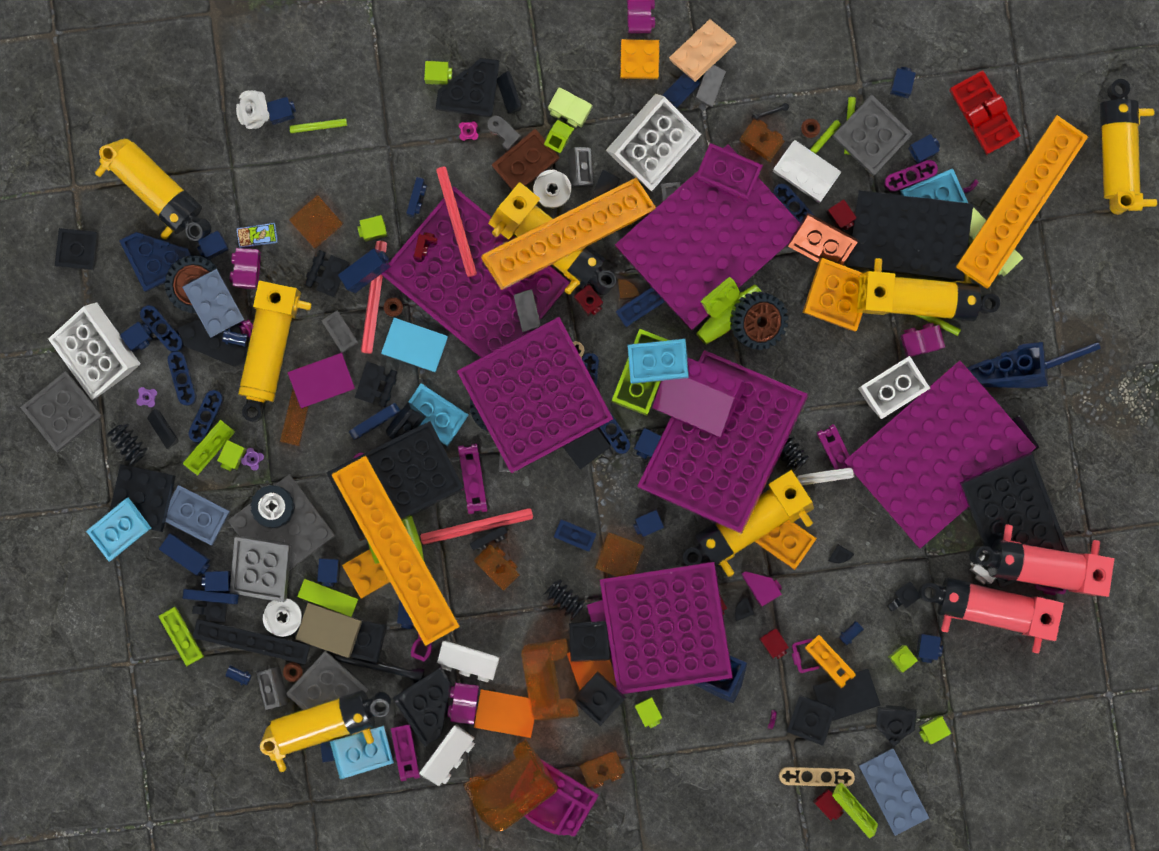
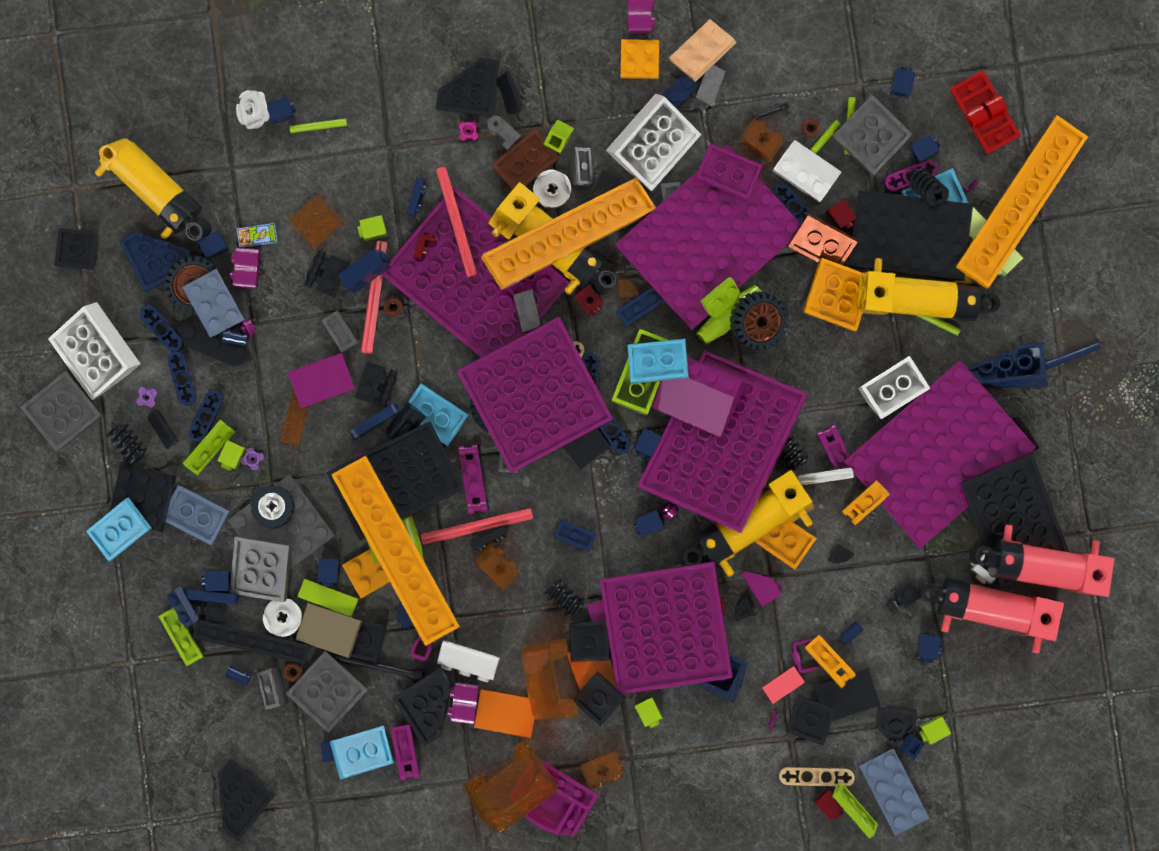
(137, 337): dark blue brick -> none
(182, 607): none -> dark blue plate
(185, 555): dark blue brick -> none
(240, 799): none -> black plate
(268, 344): yellow piece -> none
(323, 723): yellow piece -> none
(414, 345): medium azure tile -> none
(437, 72): lime brick -> none
(448, 756): white slope -> none
(569, 107): yellowish green brick -> none
(619, 556): clear orange plate -> none
(669, 510): none -> magenta plate
(774, 643): dark red brick -> none
(783, 684): none -> coral tile
(866, 502): none -> light orange plate
(902, 658): lime brick -> none
(911, 746): none -> dark blue plate
(922, 341): magenta brick -> none
(928, 187): none -> black piece
(1049, 590): magenta piece -> none
(1121, 150): yellow piece -> none

